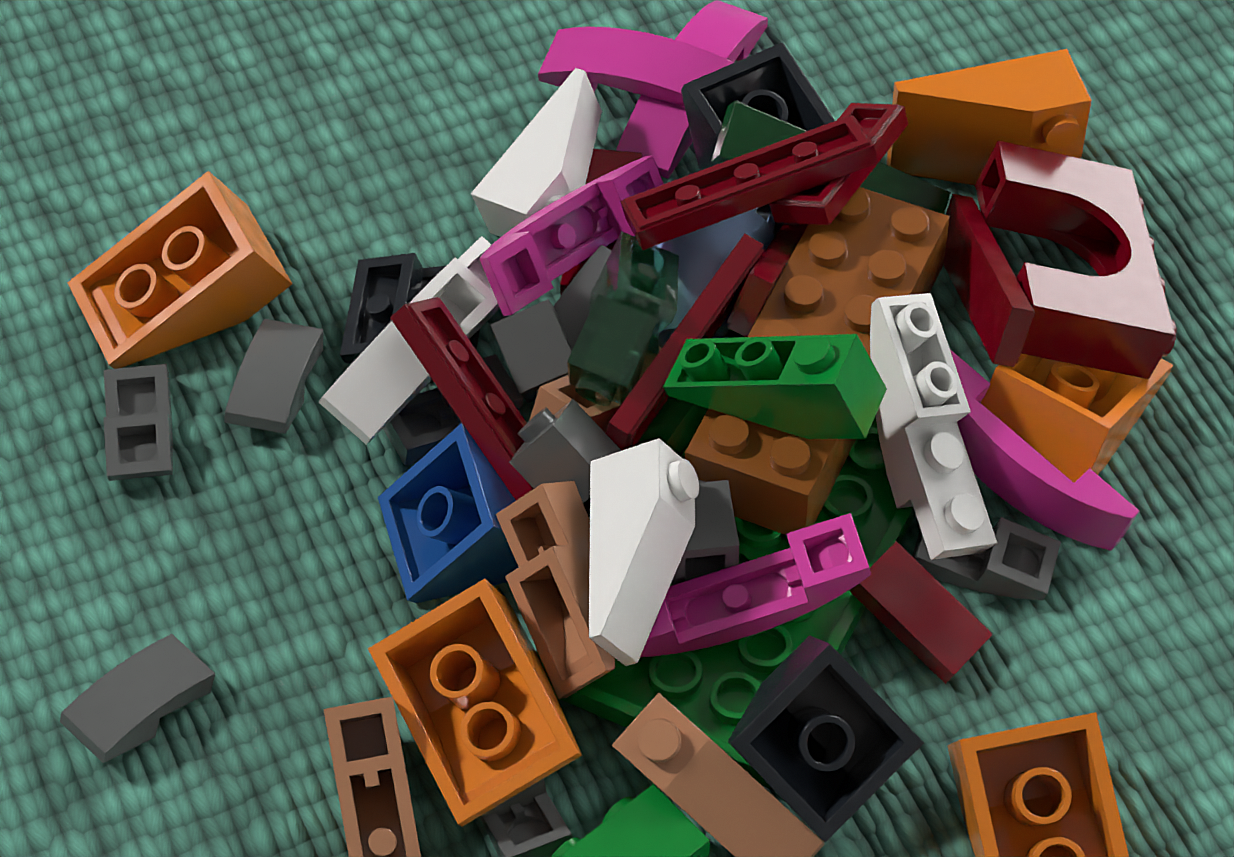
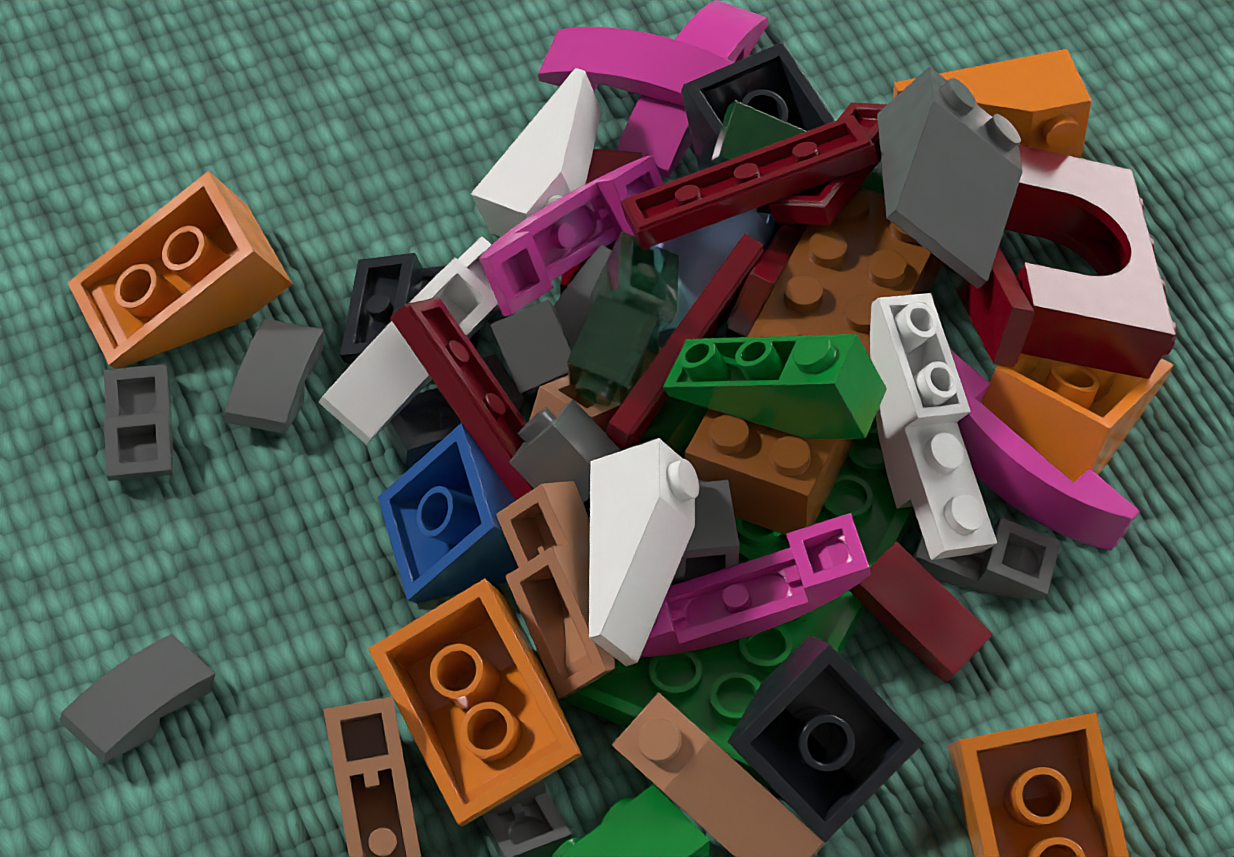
(949, 172): none -> dark grey slope

